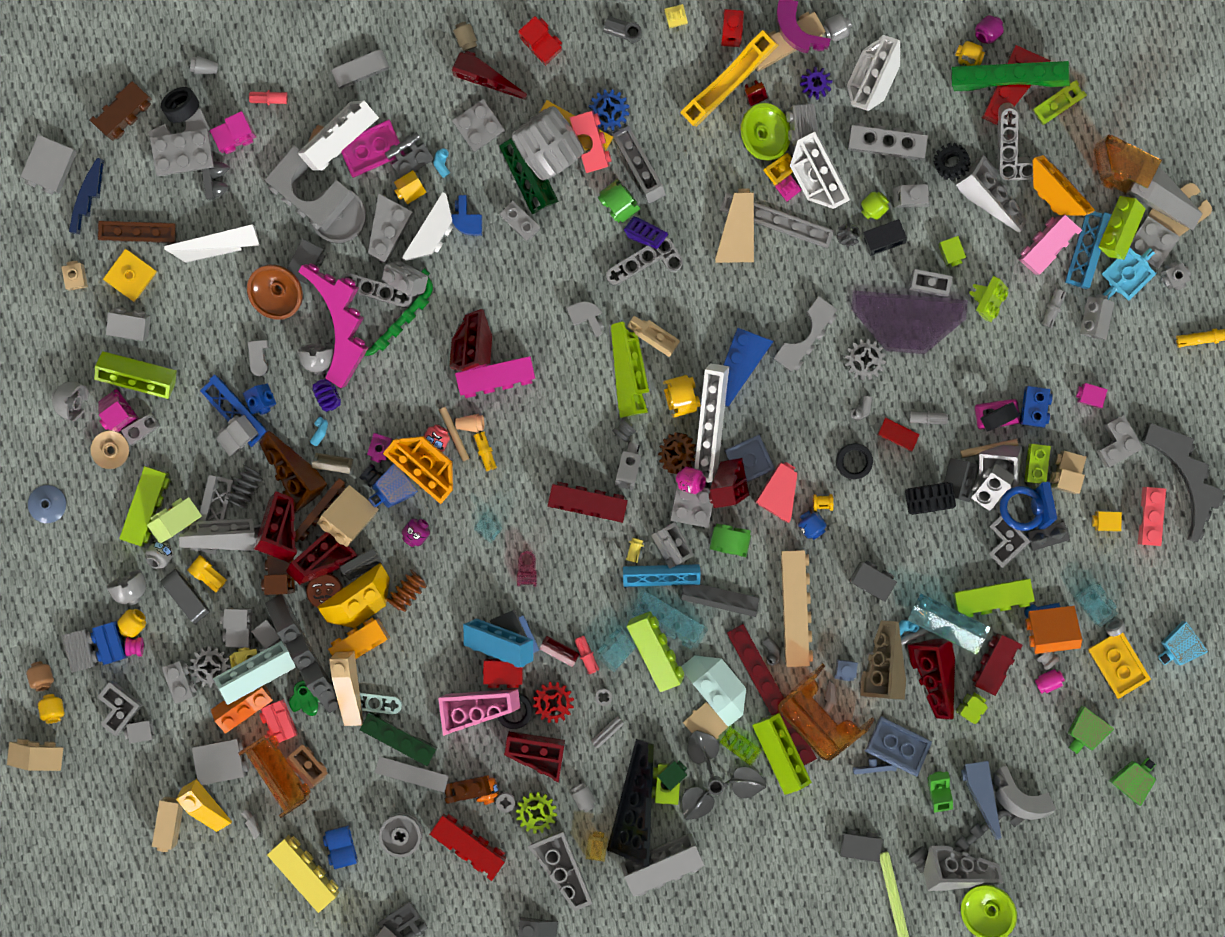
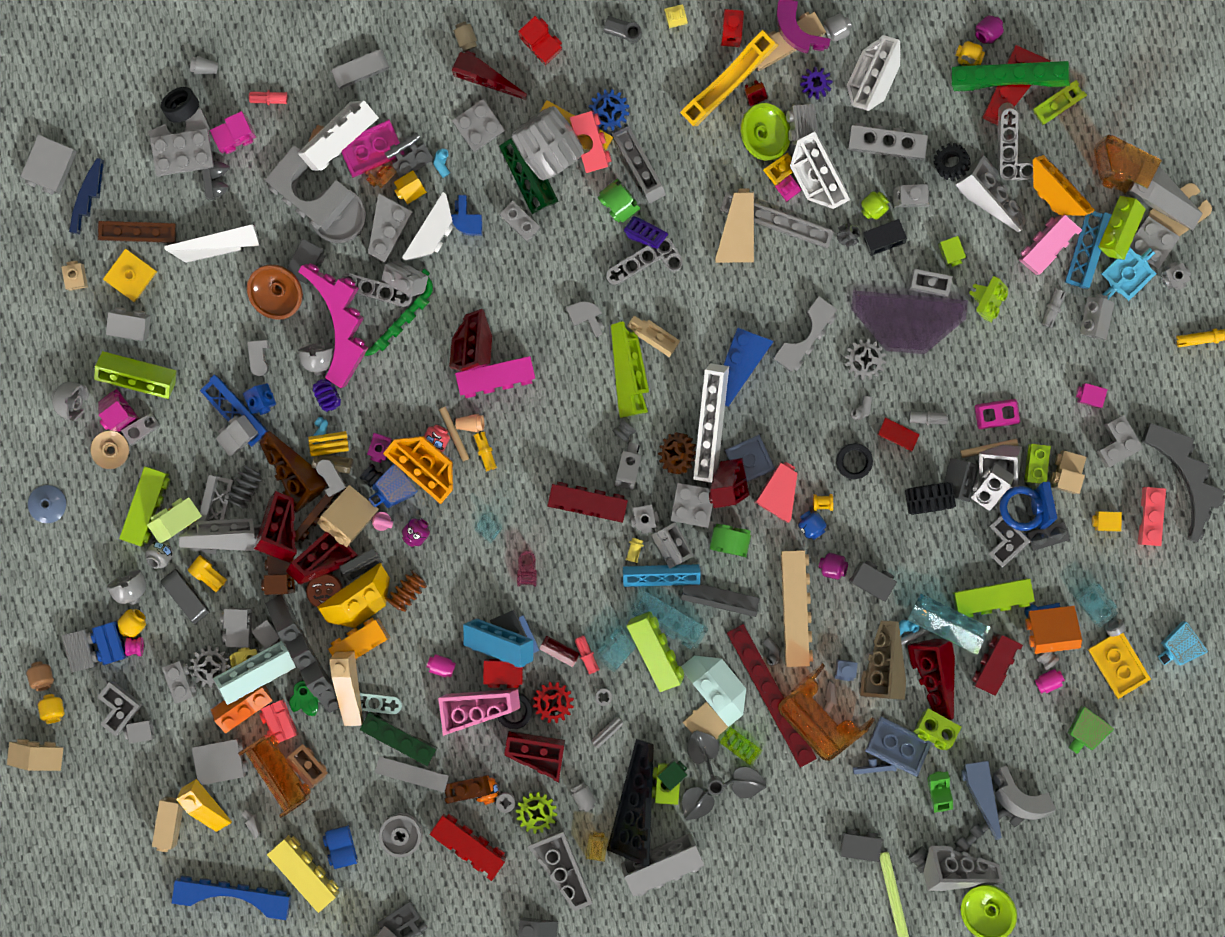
(122, 111): reddish brown wedge -> none
(271, 904): none -> blue arch
(328, 447): none -> yellow tile
(332, 477): none -> light grey leg
(382, 521): none -> bright pink plate
(384, 175): none -> clear orange bracket
(441, 666): none -> dark pink brick
(642, 511): none -> light grey brick
(681, 395): yellow brick -> none
(691, 480): dark pink head -> none
(782, 754): lime brick -> none
(833, 566): none -> magenta head
(939, 724): none -> lime brick
(972, 707): lime brick -> none
(999, 416): black tyre -> none
(1035, 407): blue brick -> none
(1135, 780): bright green torso -> none

